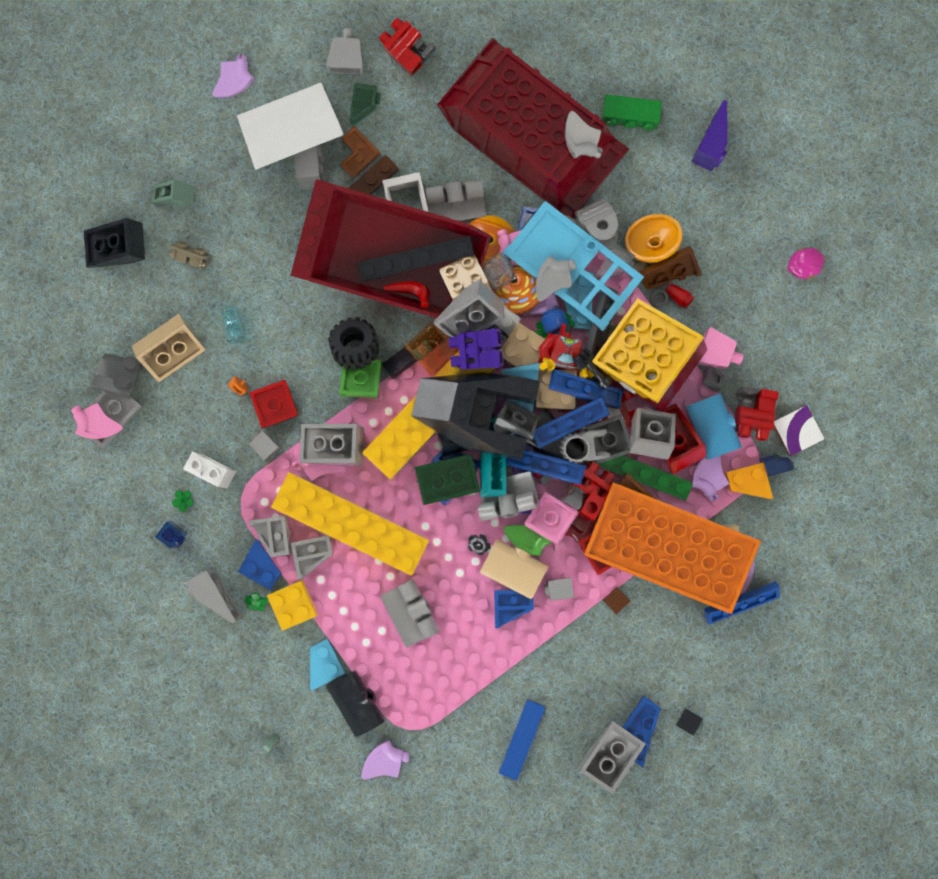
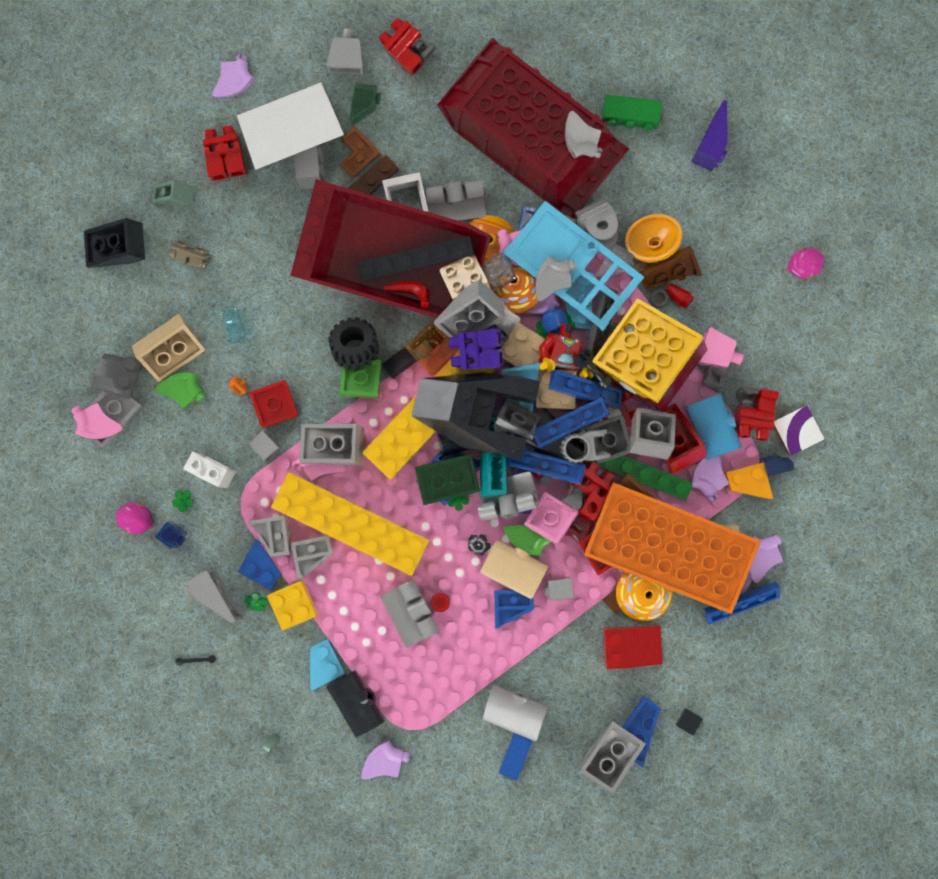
(134, 518): none -> dark pink hair
(181, 388): none -> bright green arm
(211, 659): none -> black hinge
(223, 154): none -> red hips
(440, 602): none -> red tile
(458, 501): none -> green plant
(515, 712): none -> light grey panel
(632, 598): none -> light orange dish
(632, 646): none -> red slope
(766, 557): none -> lavender arm

